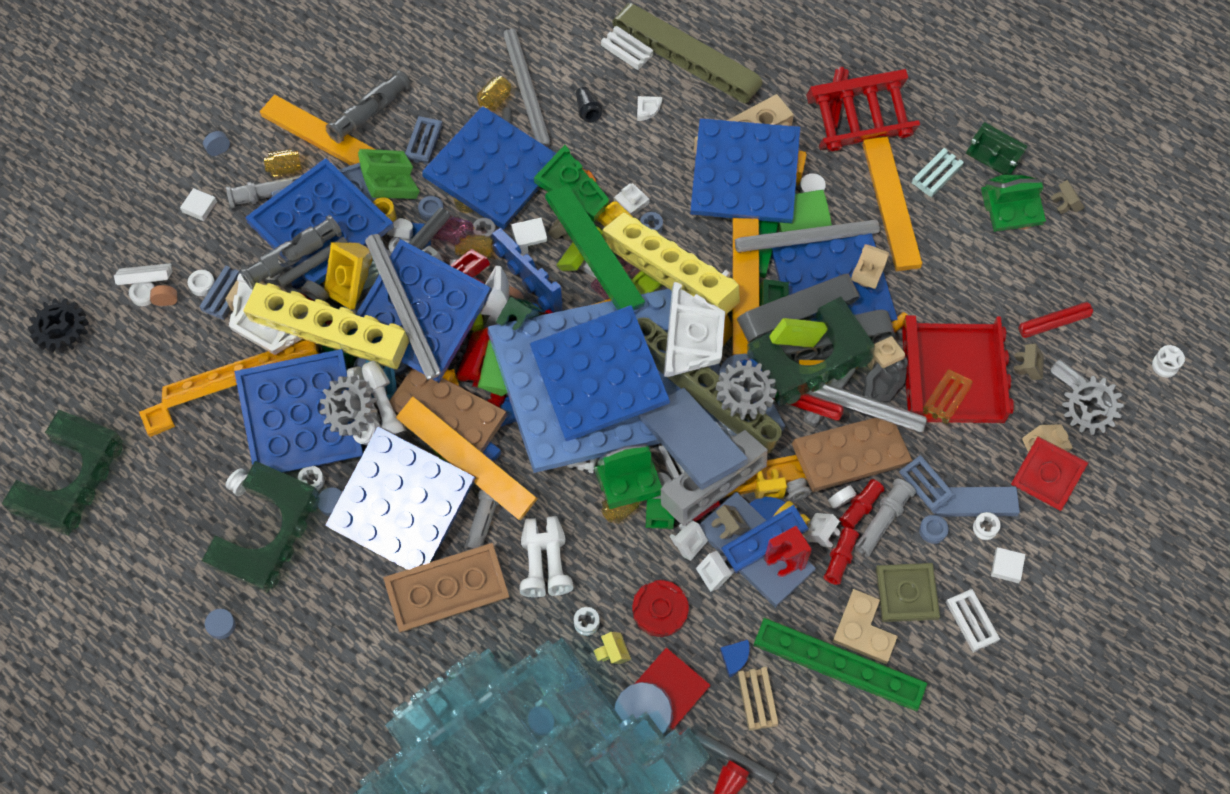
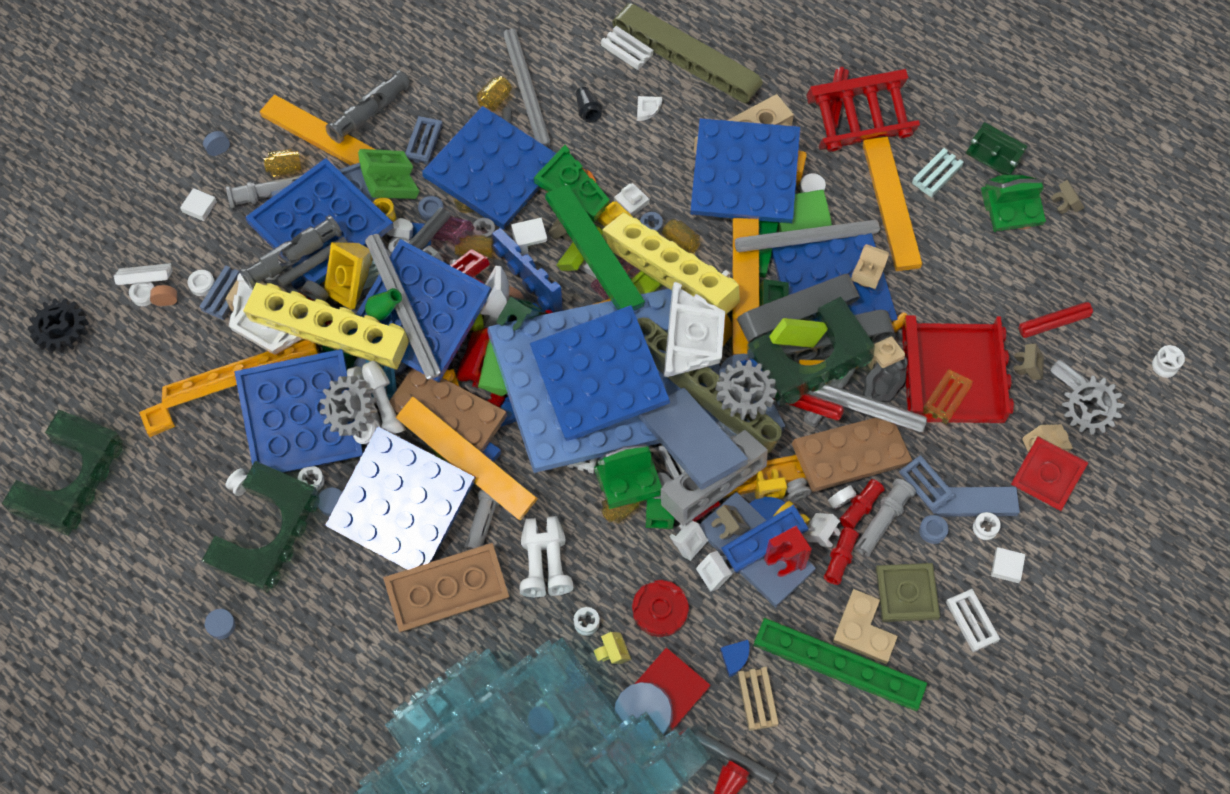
(382, 304): none -> green cone
(682, 235): none -> clear yellow brick

